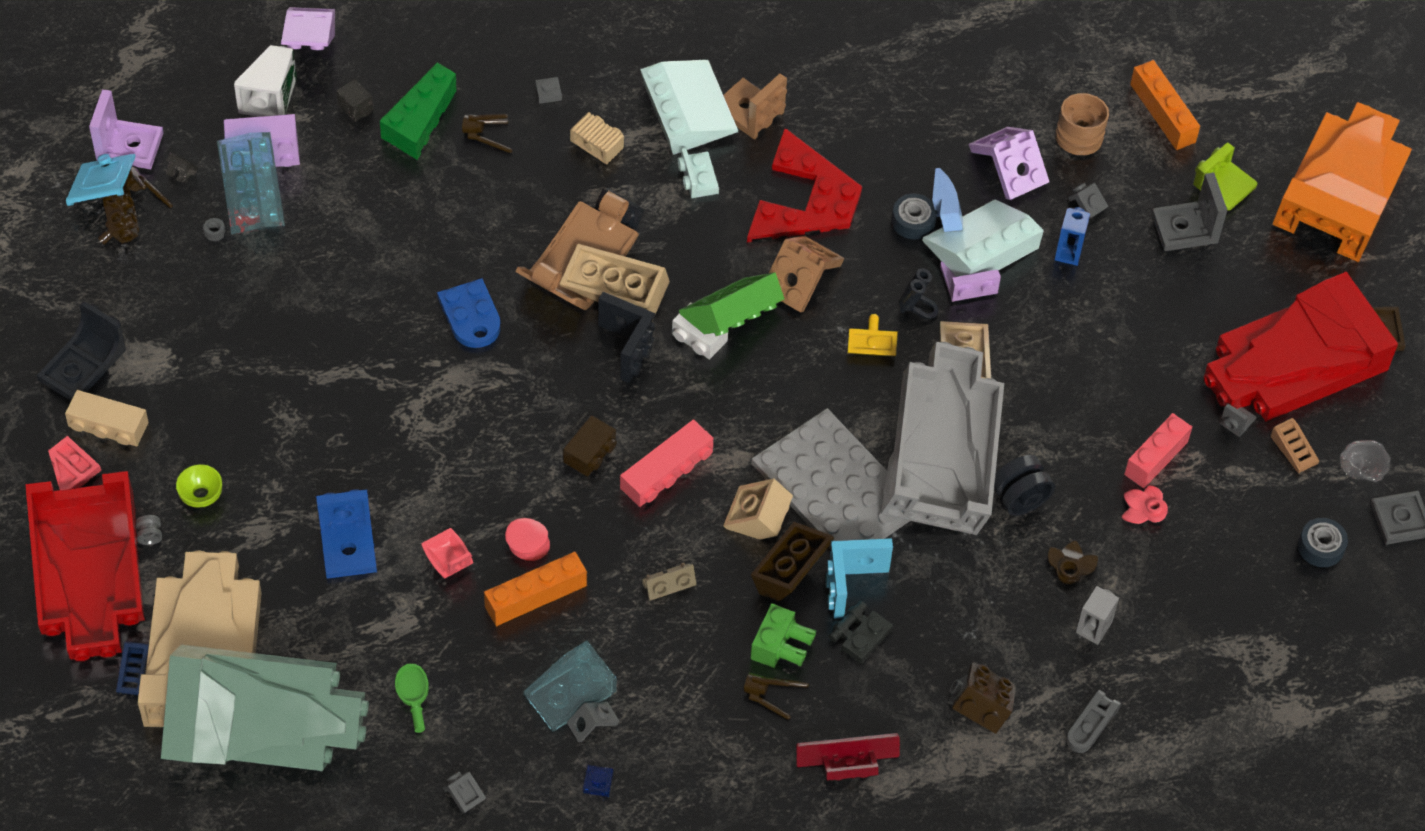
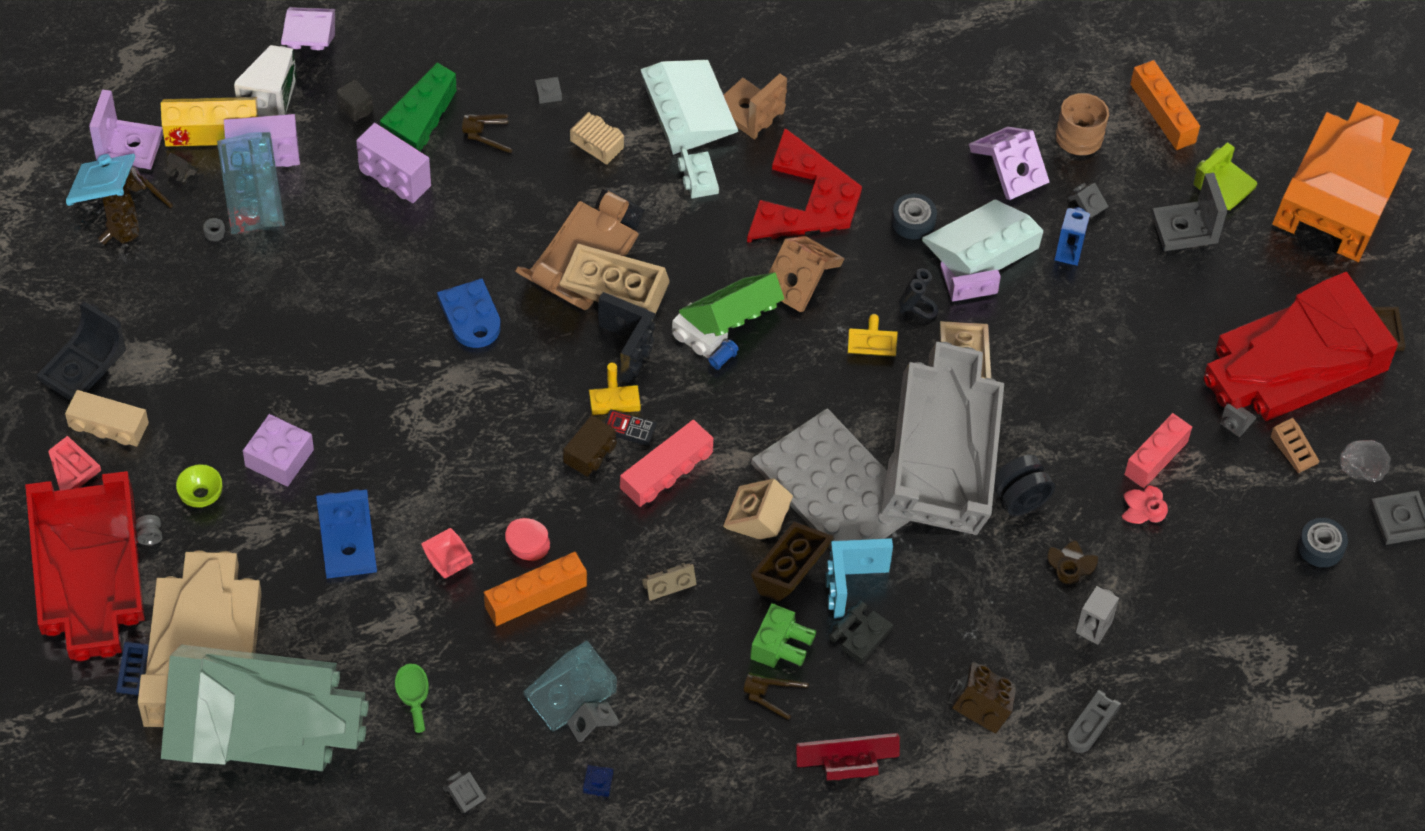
(202, 120): none -> yellow slope
(278, 450): none -> lavender brick
(393, 163): none -> lavender brick
(614, 397): none -> yellow plate
(631, 427): none -> black tile
(728, 350): none -> blue pin
(946, 202): light blue slope -> none

